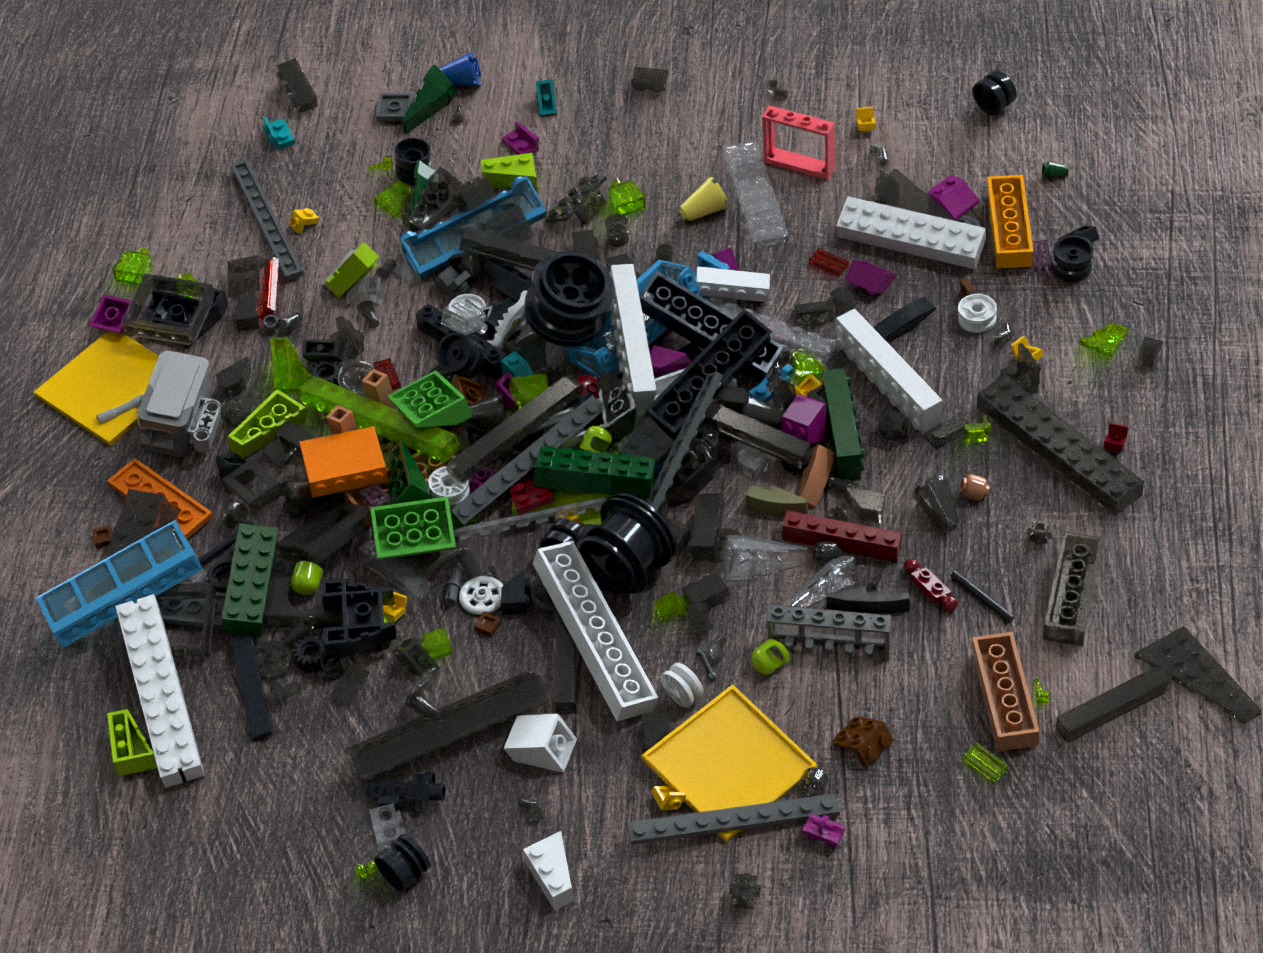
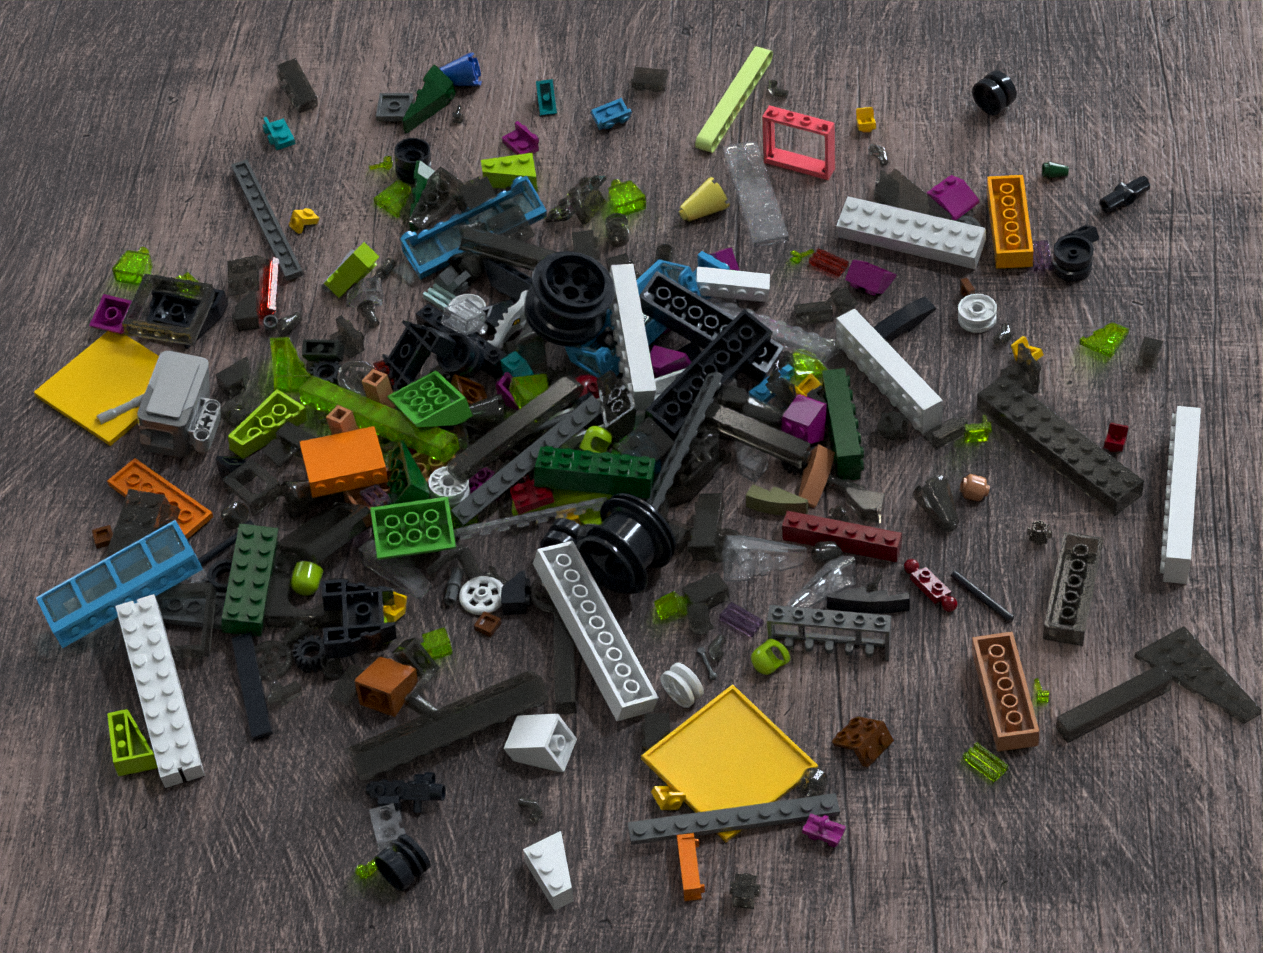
(385, 685): none -> dark orange slope
(413, 350): none -> black wedge
(441, 293): none -> light aqua tile
(606, 338): none -> black tile
(610, 114): none -> dark azure bracket
(689, 867): none -> orange container
(733, 99): none -> yellowish green beam
(739, 622): none -> clear purple tile
(797, 257): none -> clear neon green hand
(1124, 194): none -> black piece
(1181, 495): none -> white brick

